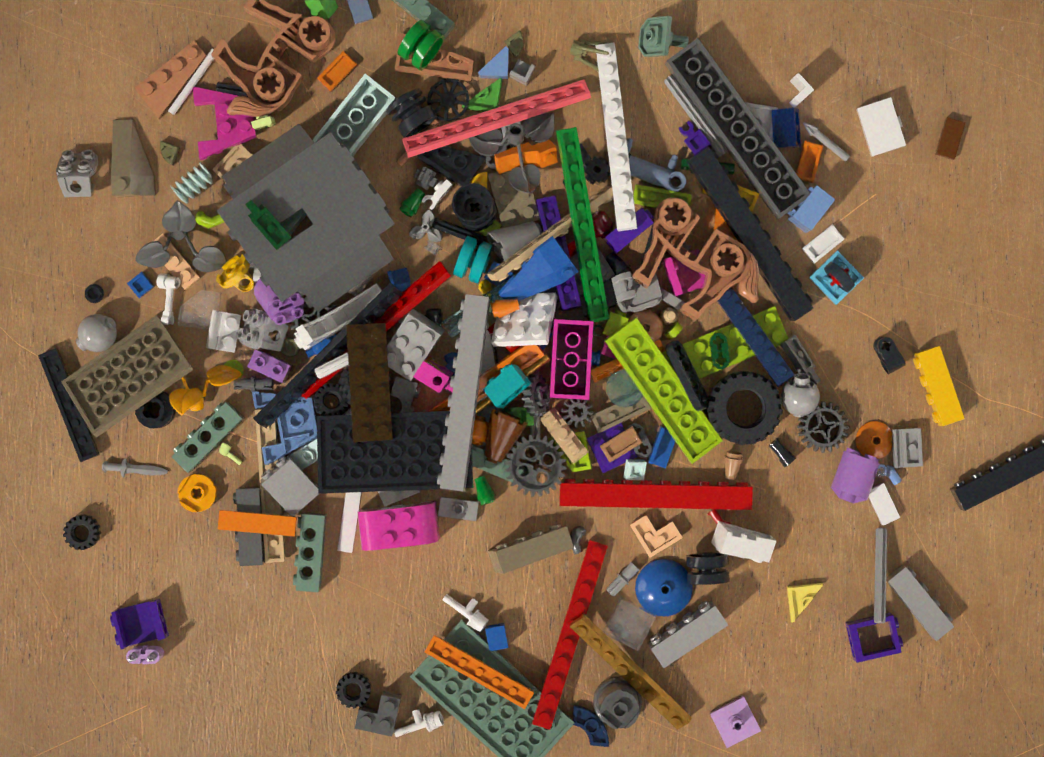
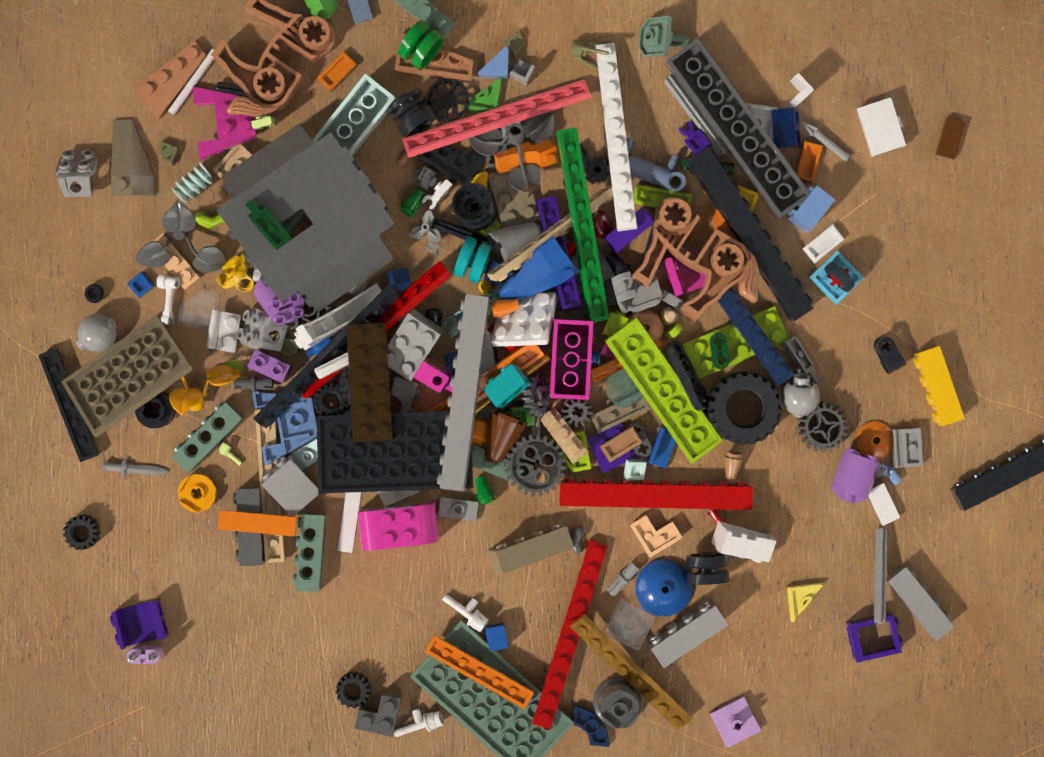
(784, 456): black pin -> none

